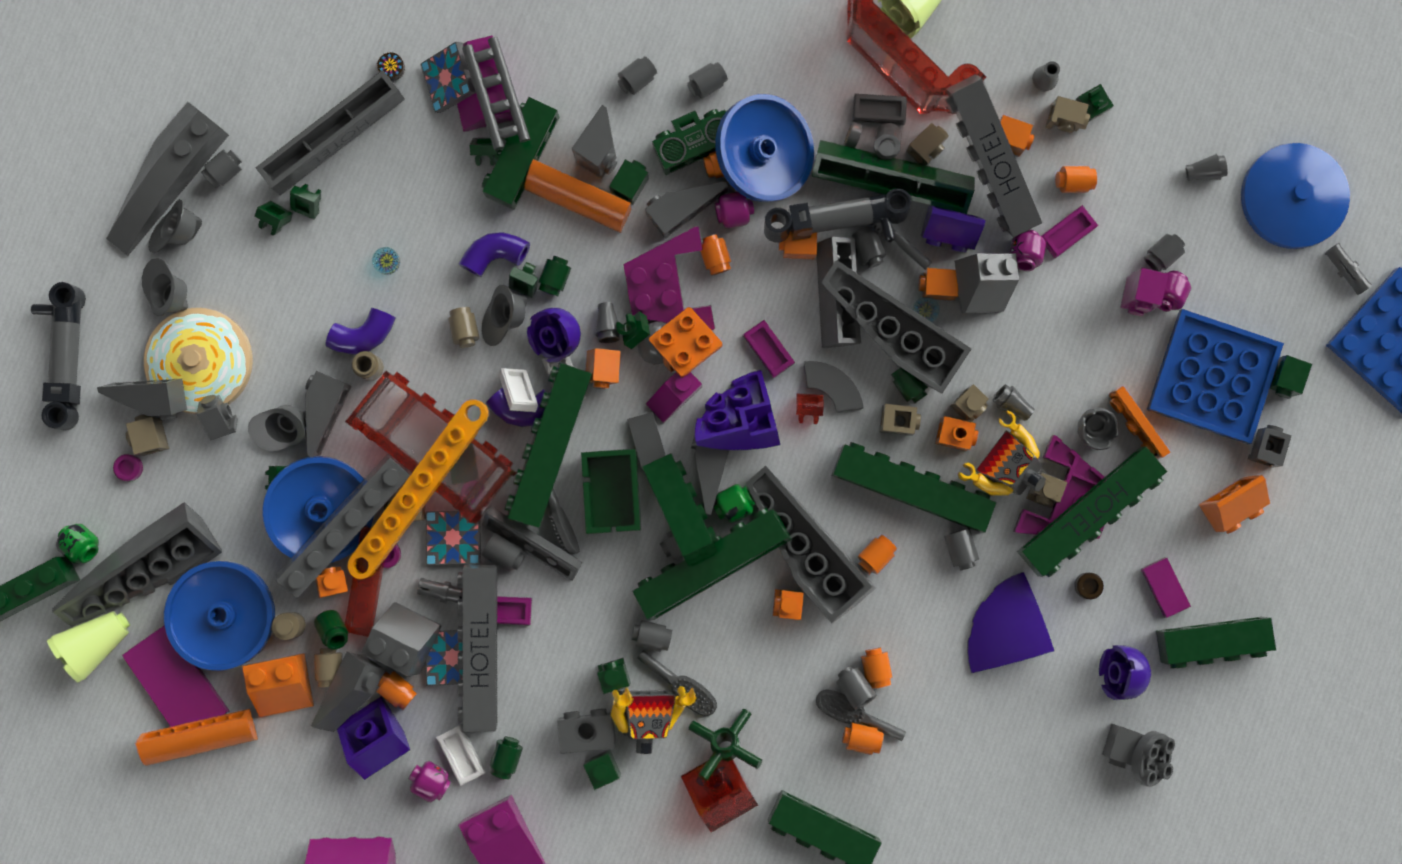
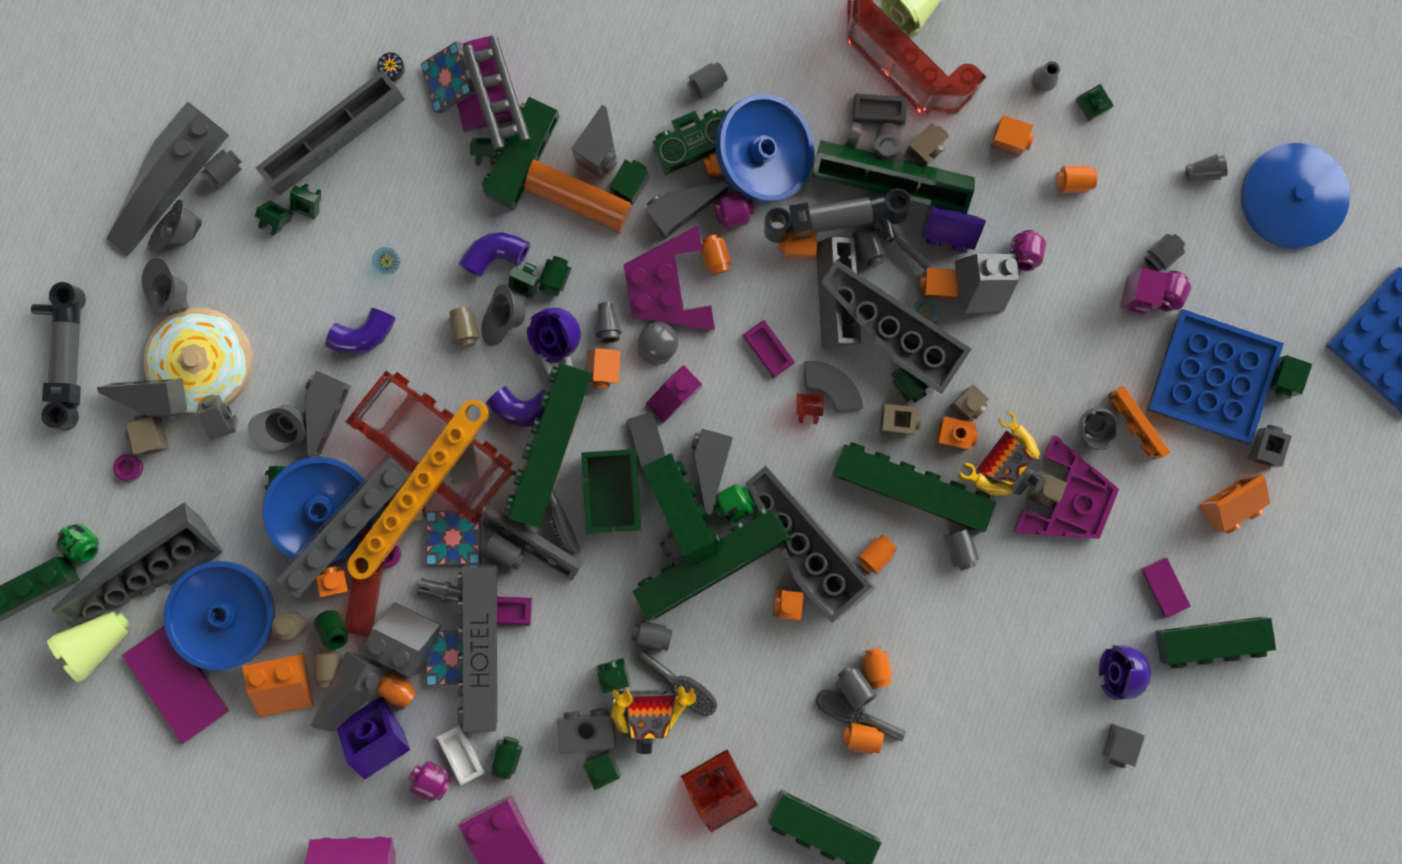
(196, 737): orange brick -> none
(367, 366): dark tan brick -> none
(518, 390): white tile -> none
(634, 329): dark green tile -> none
(636, 75): dark grey brick -> none
(685, 342): orange bracket -> none
(728, 753): dark green bar -> none
(739, 417): dark purple brick -> none
(994, 156): dark grey brick -> none
(1007, 627): dark purple brick -> none
(1011, 400): dark grey cone -> none
(1068, 115): dark tan brick -> none
(1069, 231): magenta tile -> none
(1089, 585): dark brown tile -> none
(1092, 511): dark green brick -> none
(1153, 758): dark grey tile -> none
(1348, 269): dark grey pin -> none

